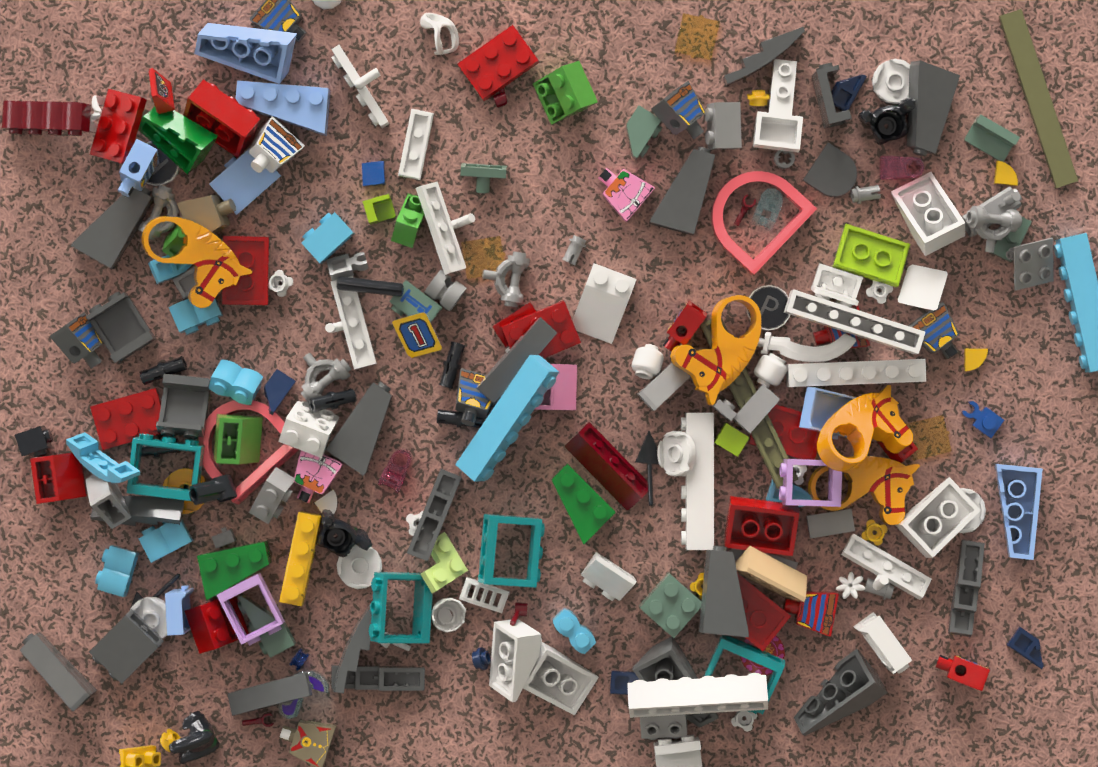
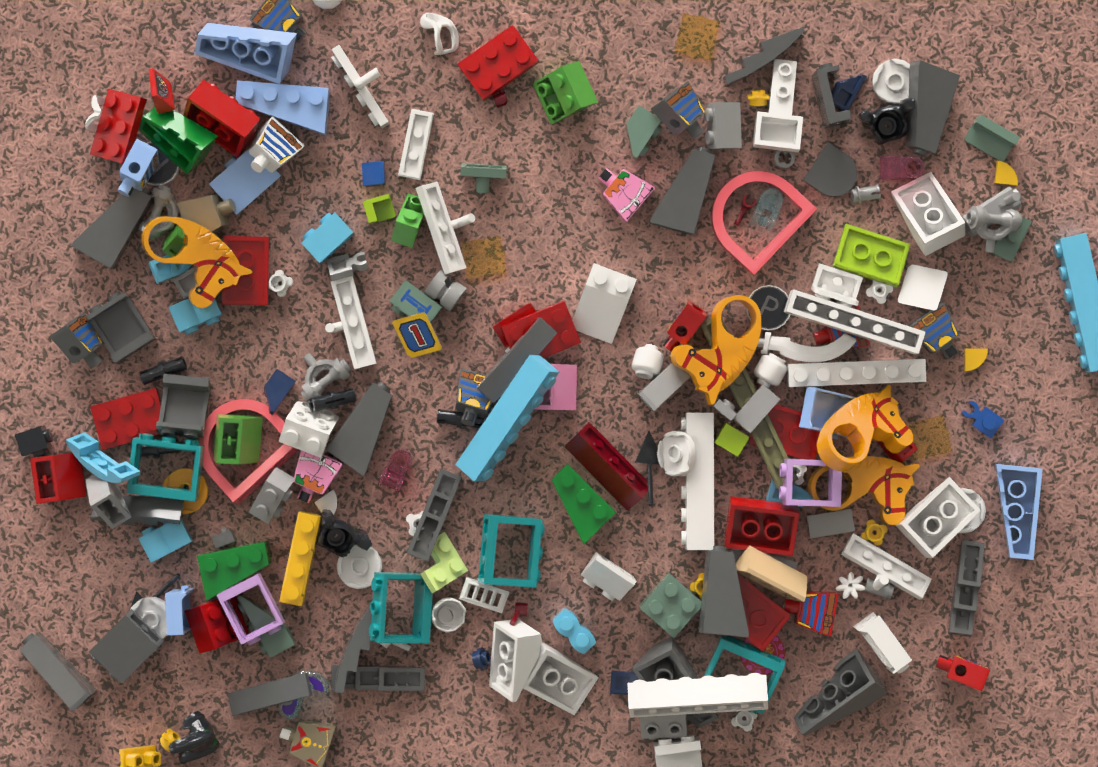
(46, 116): dark red brick -> none
(117, 570): medium azure brick -> none
(218, 489): black piece -> none
(235, 382): medium azure brick -> none
(260, 720): dark red hand -> none
(299, 659): clear blue bush -> none
(370, 286): black axle -> none
(452, 365): black pin -> none
(511, 294): light grey piece -> none
(574, 249): light grey pin -> none
(1026, 646): dark blue tile -> none
(1032, 263): light grey hinge -> none
(1038, 98): olive tile -> none

